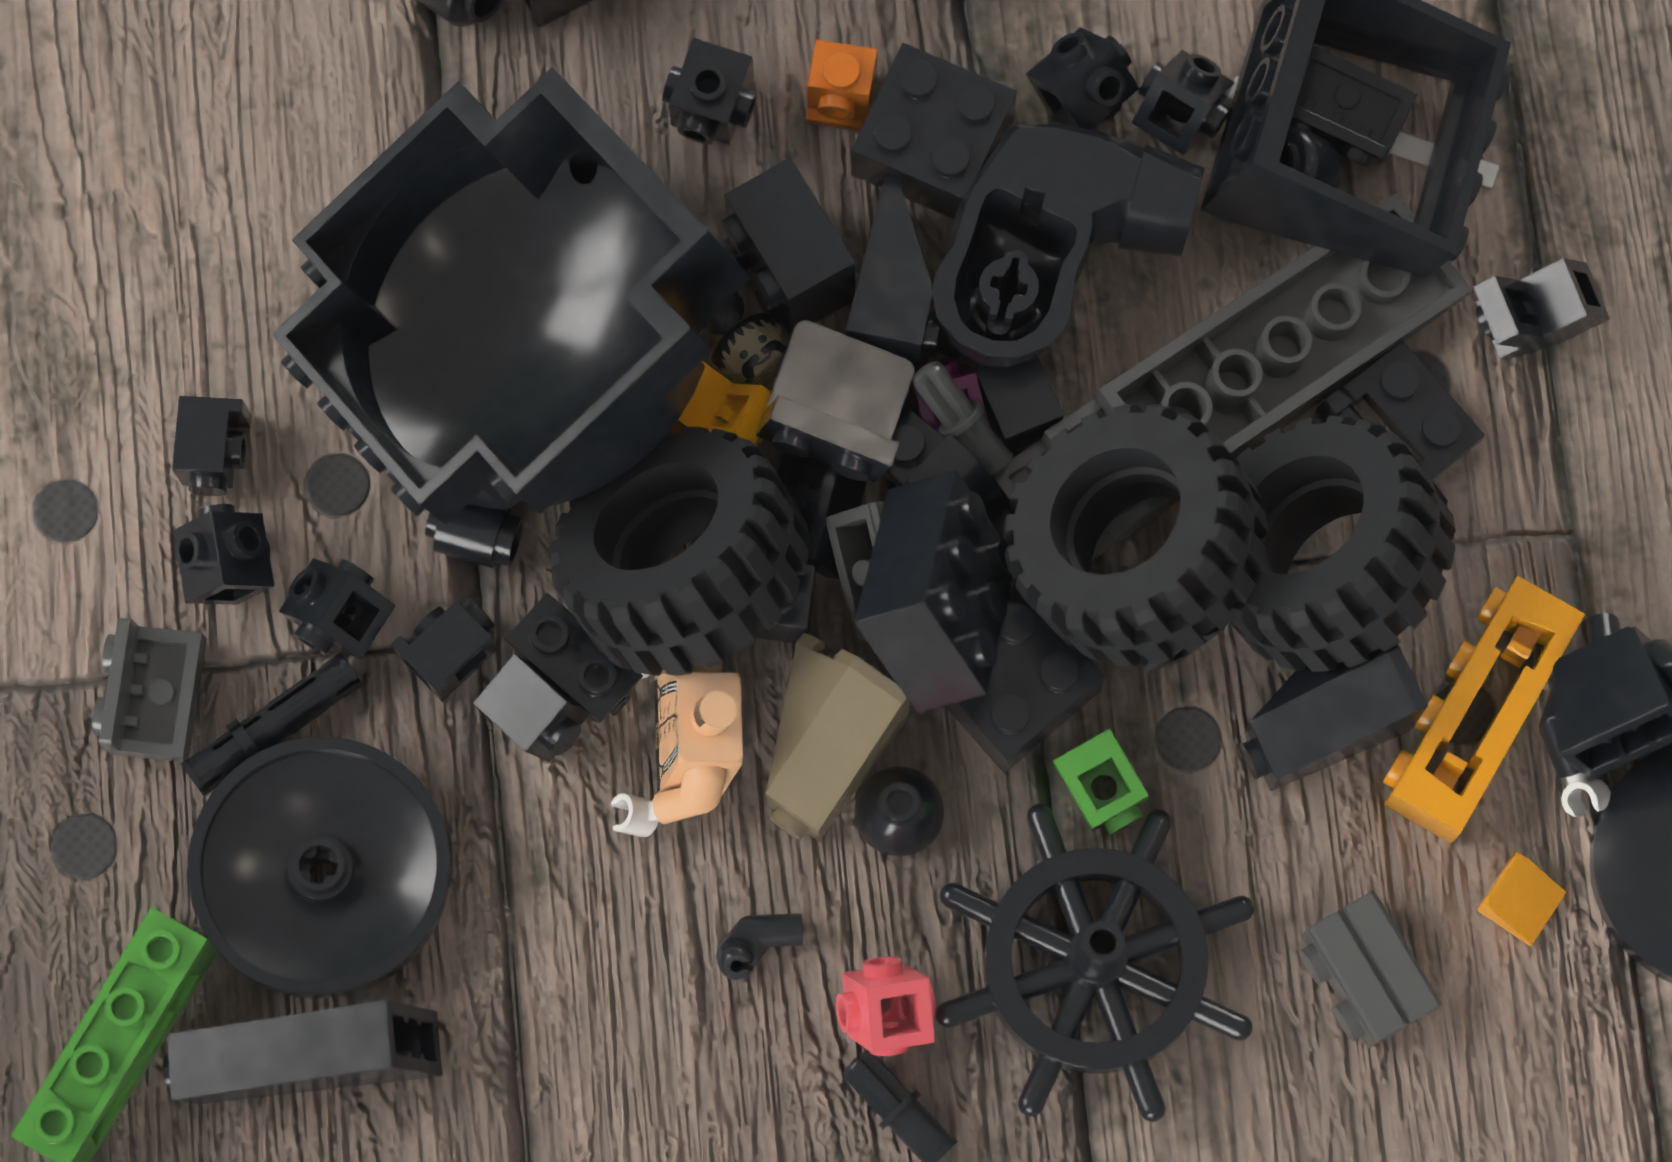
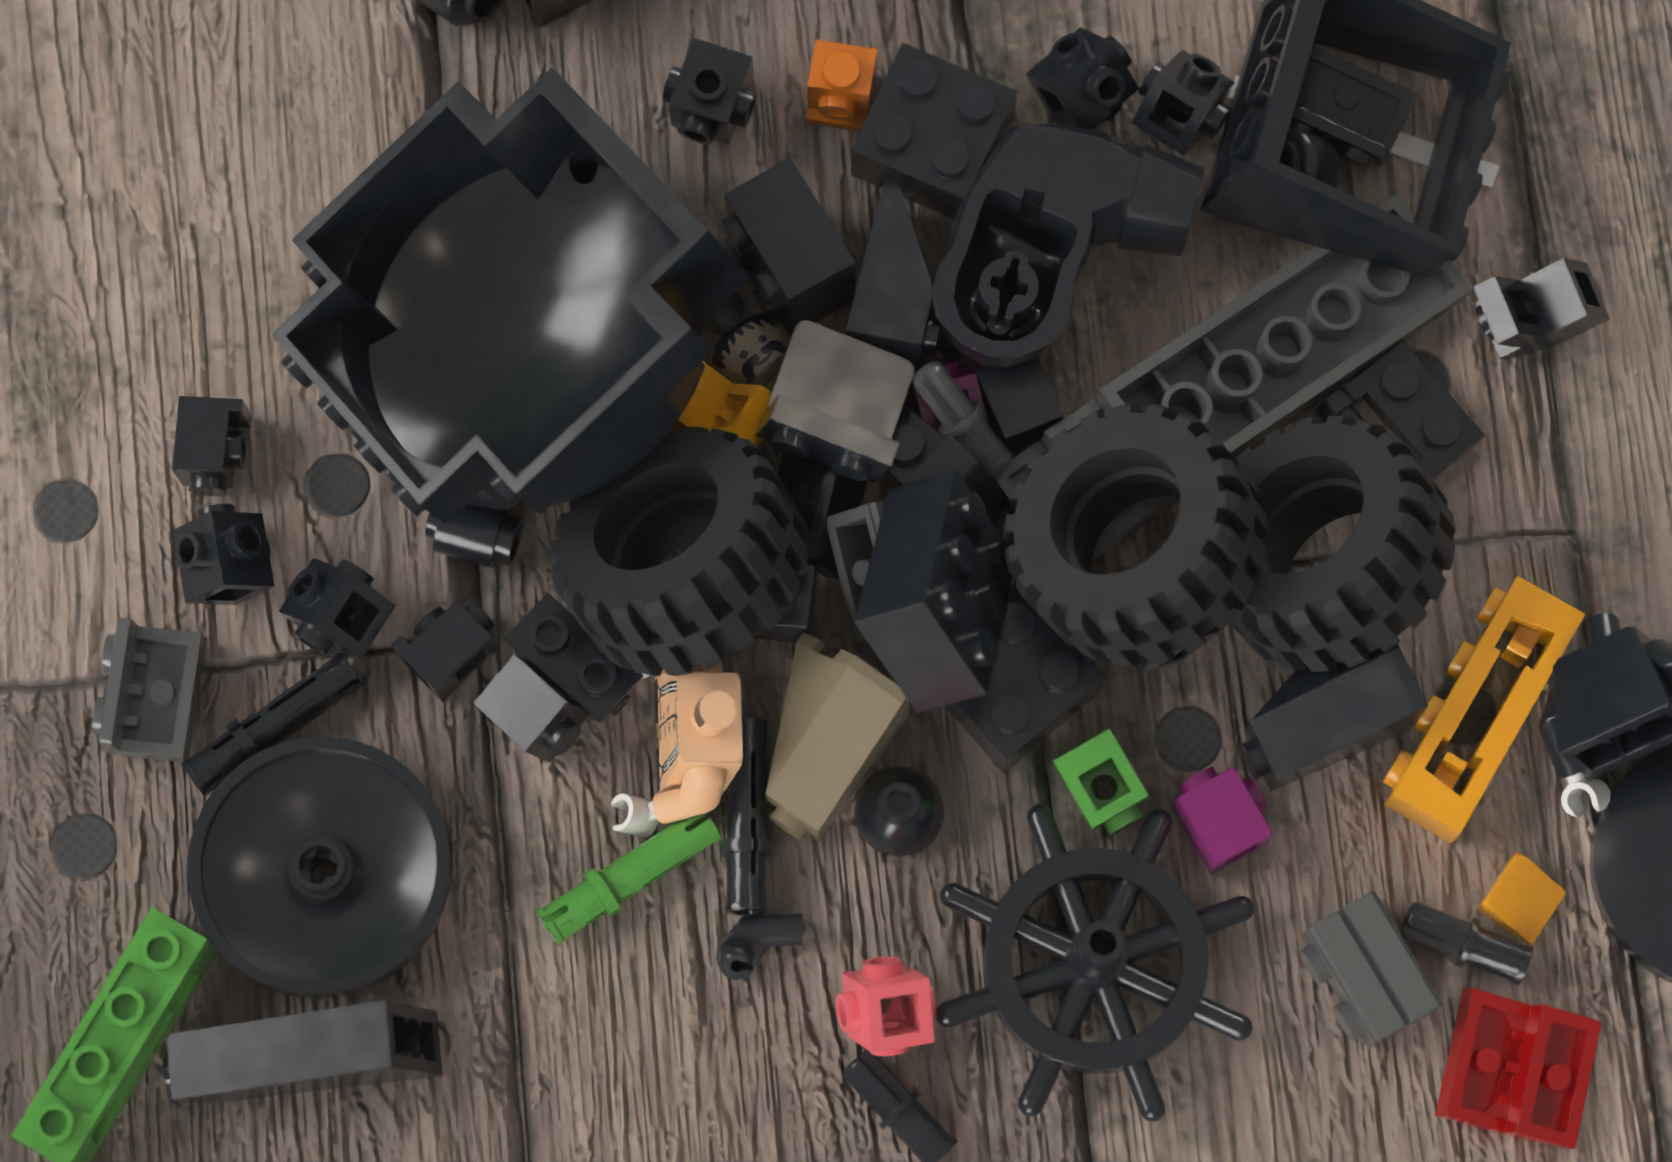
(627, 876): none -> bright green pin
(746, 826): none -> black pin
(1222, 816): none -> magenta brick
(1466, 942): none -> black axle
(1518, 1068): none -> red slope

